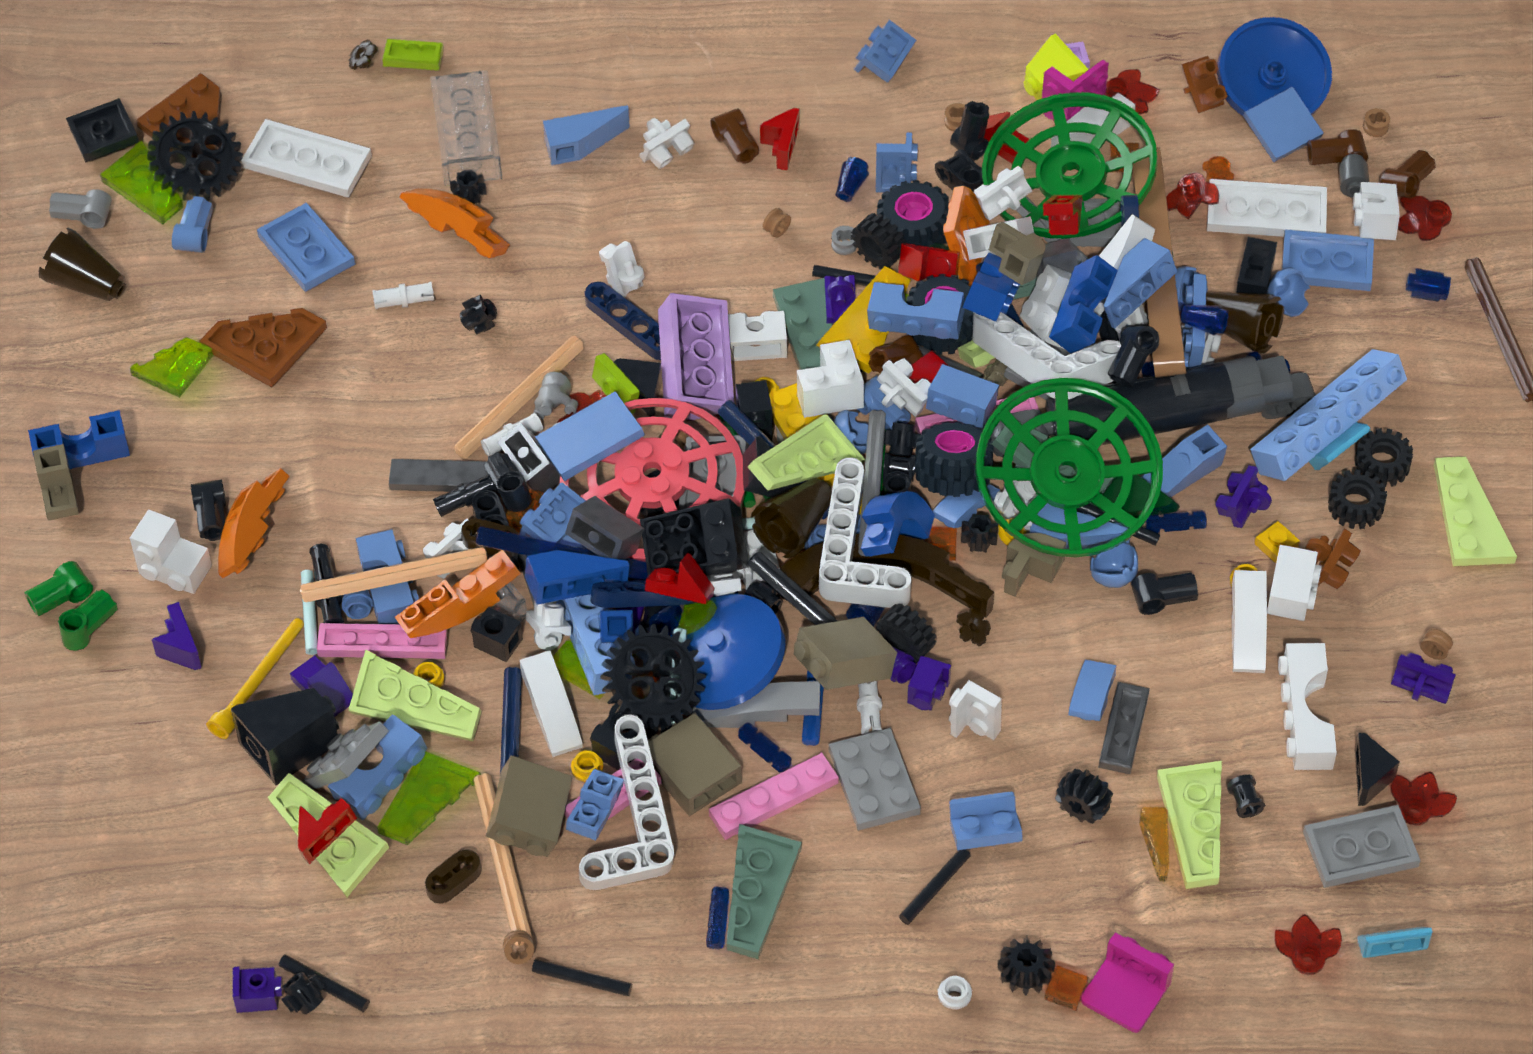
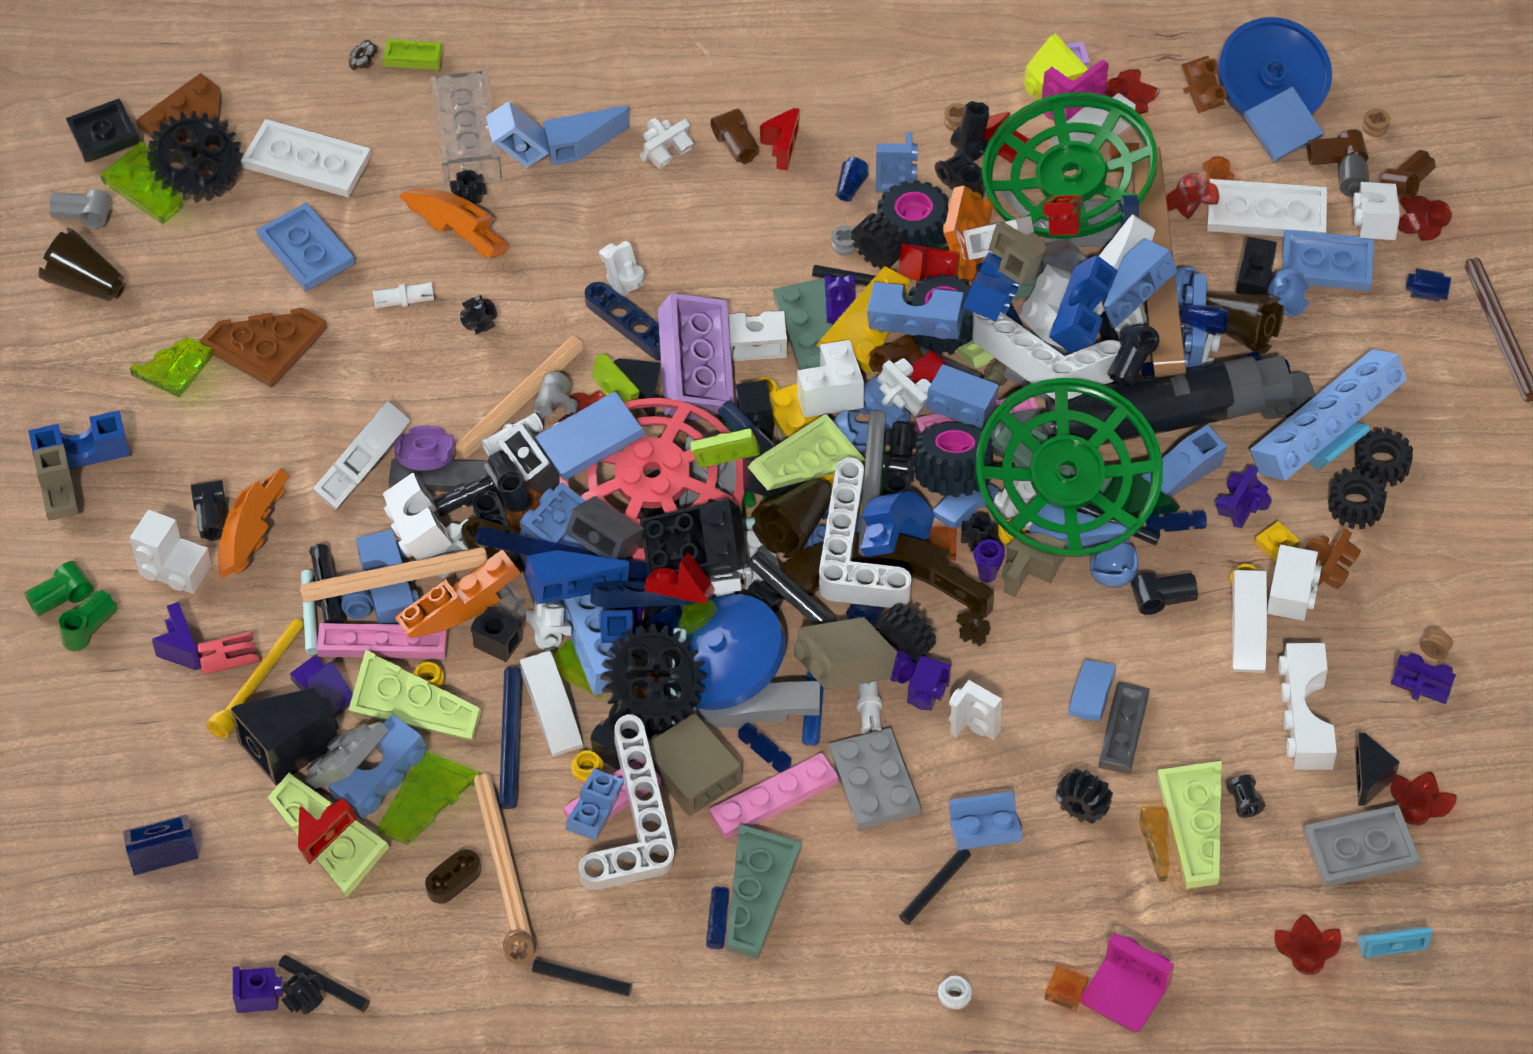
(160, 844): none -> clear blue slope
(192, 231): medium blue piece -> none
(227, 653): none -> coral arm
(361, 455): none -> white slope
(413, 518): none -> white arch
(424, 448): none -> medium lavender tile
(517, 134): none -> light blue brick
(529, 806): dark tan brick -> none
(725, 448): none -> lime plate
(776, 222): medium nougat bush -> none
(886, 51): medium blue bracket -> none
(988, 559): none -> dark purple cone
(1003, 193): white hips -> none
(1020, 954): black gear -> none
(1469, 519): yellowish green wing -> none

